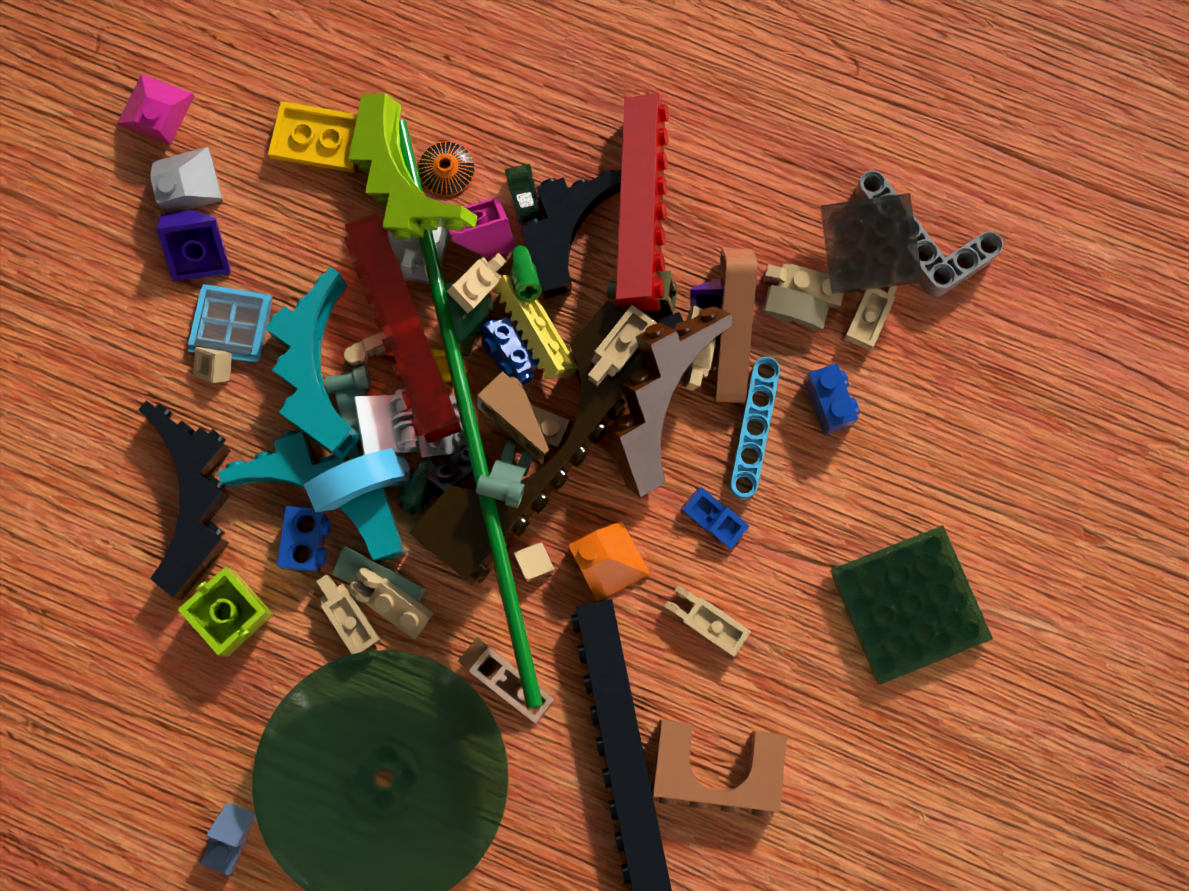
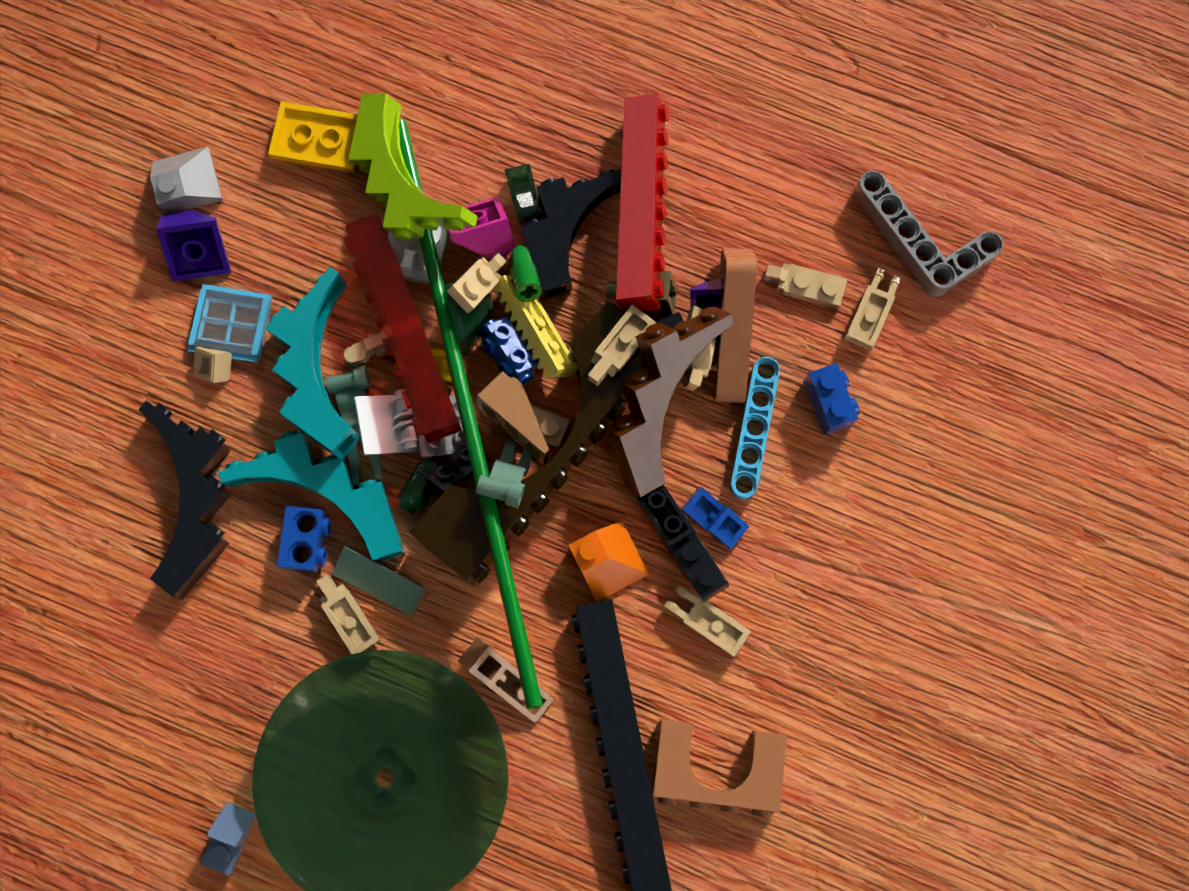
(155, 109): dark pink slope -> none
(225, 612): lime brick -> none
(356, 478): medium azure arch -> none
(391, 602): tan hinge -> none
(451, 179): dish -> none
(534, 561): tan slope -> none
(683, 543): none -> black slope
(795, 306): dark tan slope -> none
(871, 243): clear smoke plate -> none
(910, 605): clear green plate -> none

